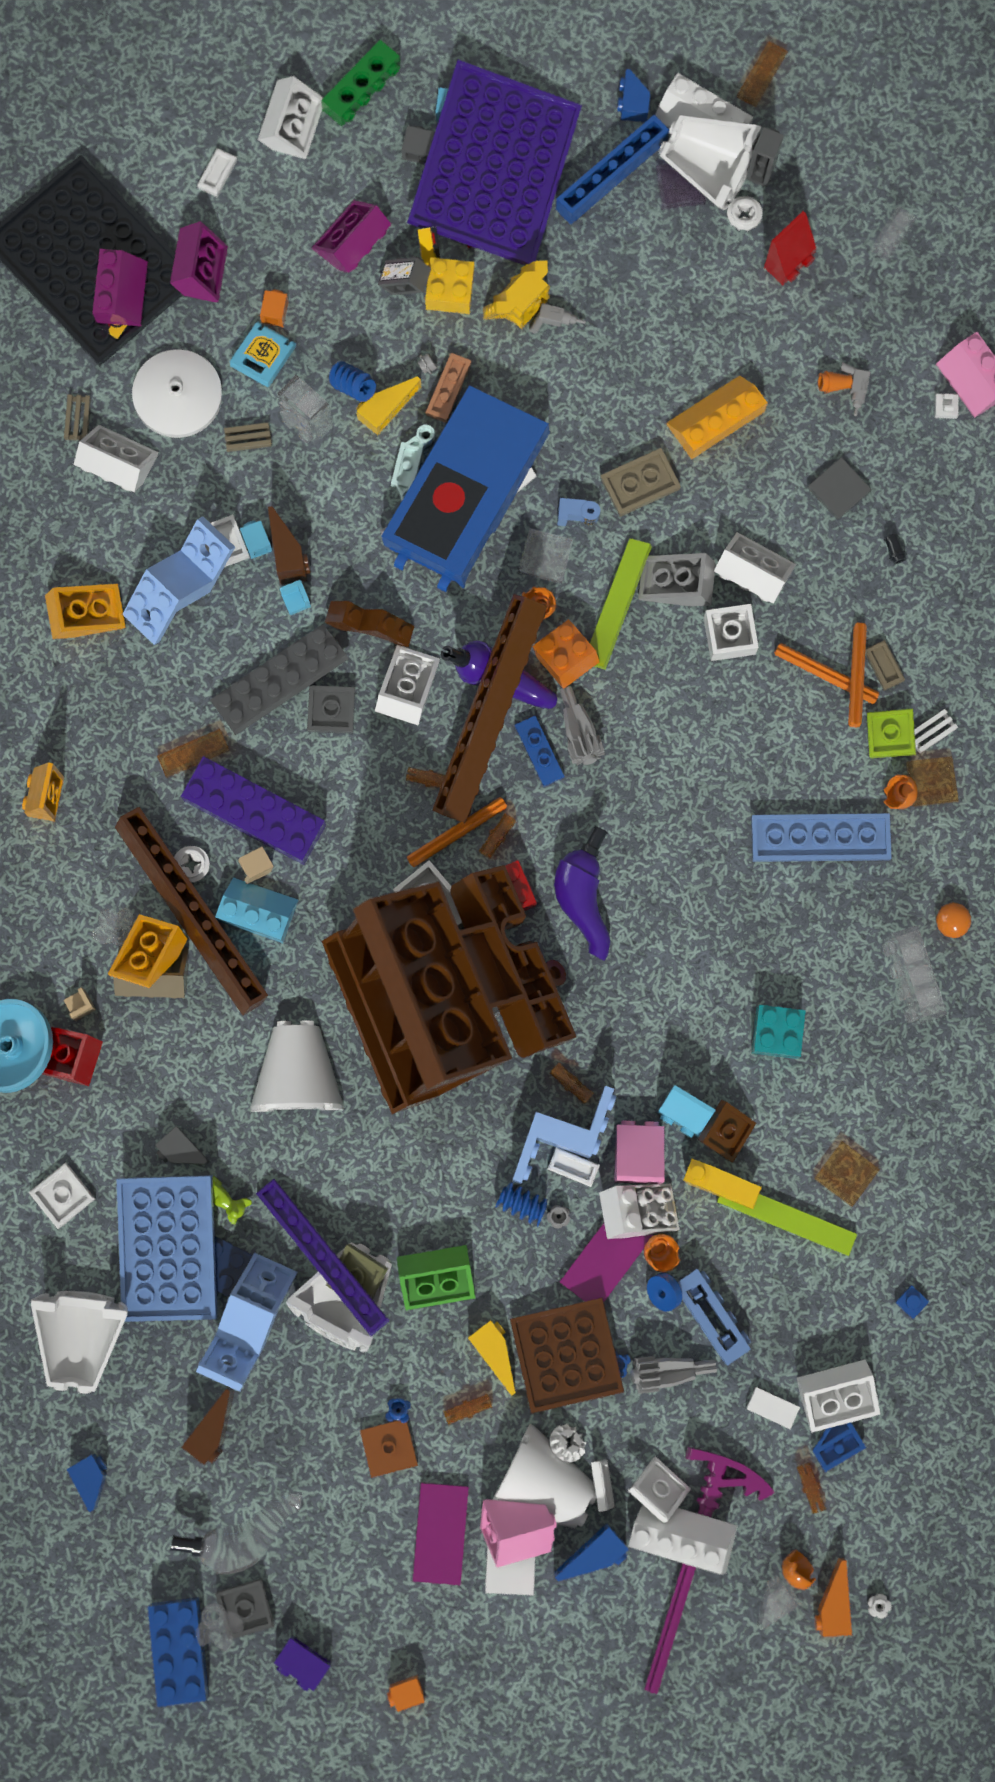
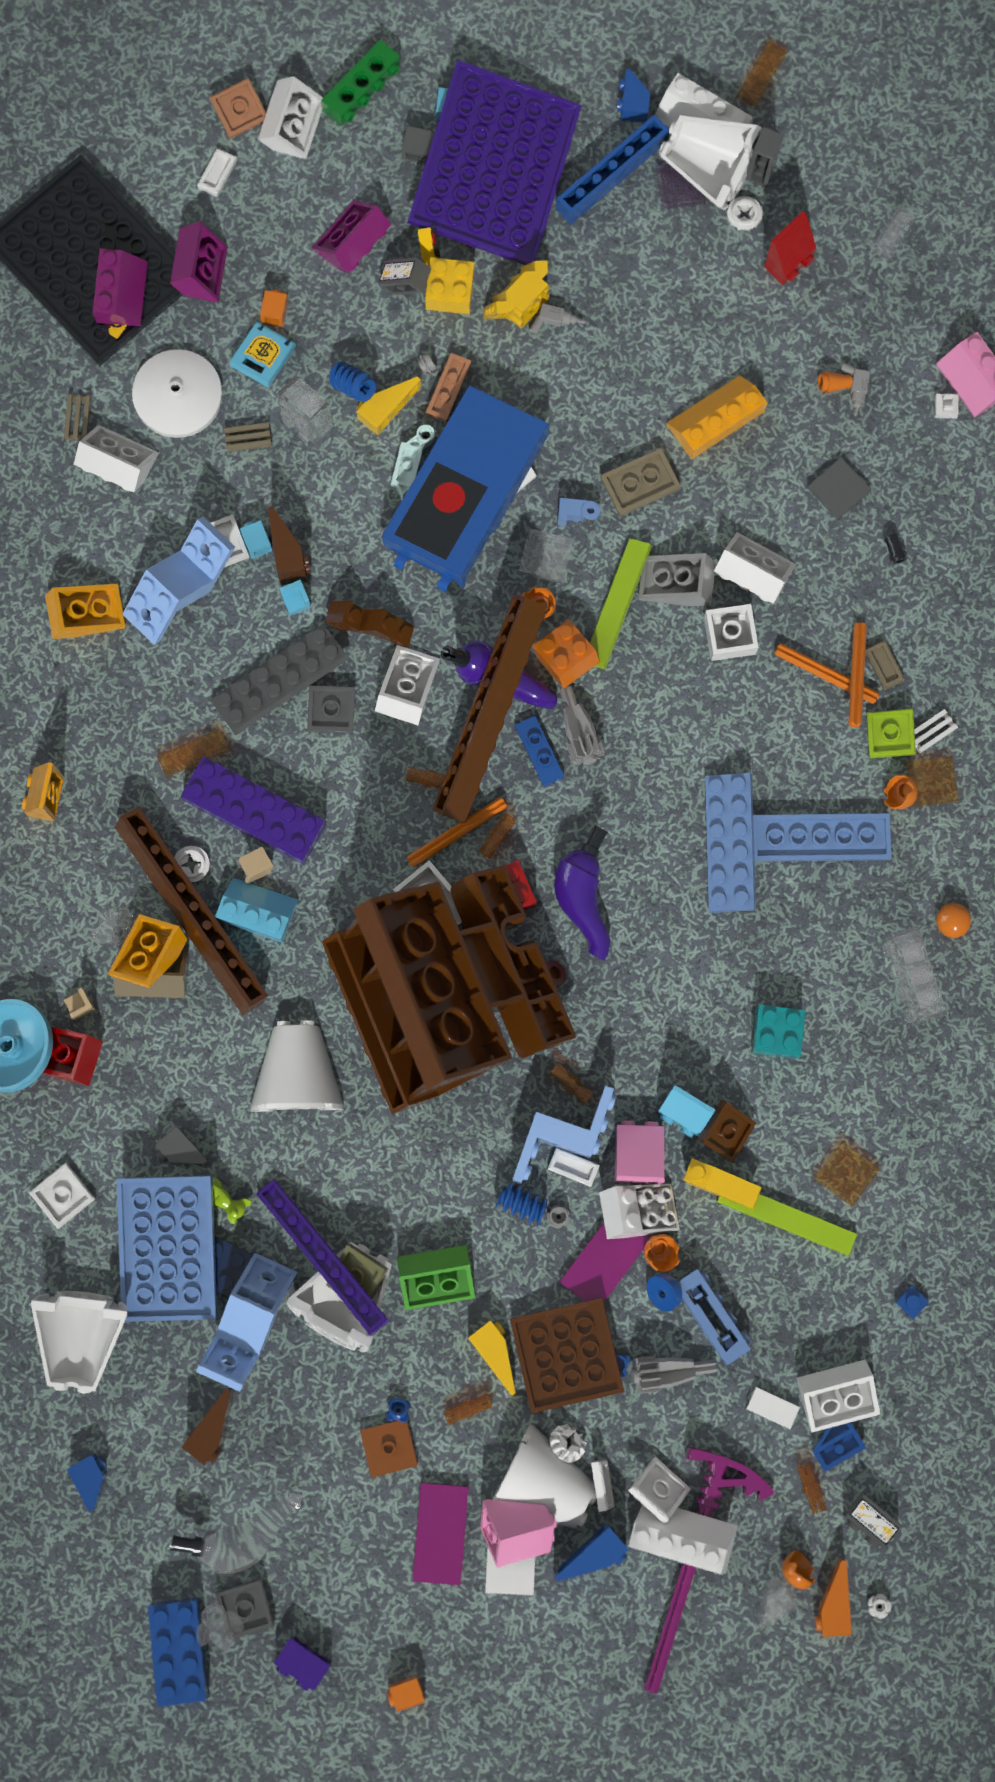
(238, 108): none -> nougat plate
(730, 843): none -> medium blue plate
(871, 1520): none -> brick

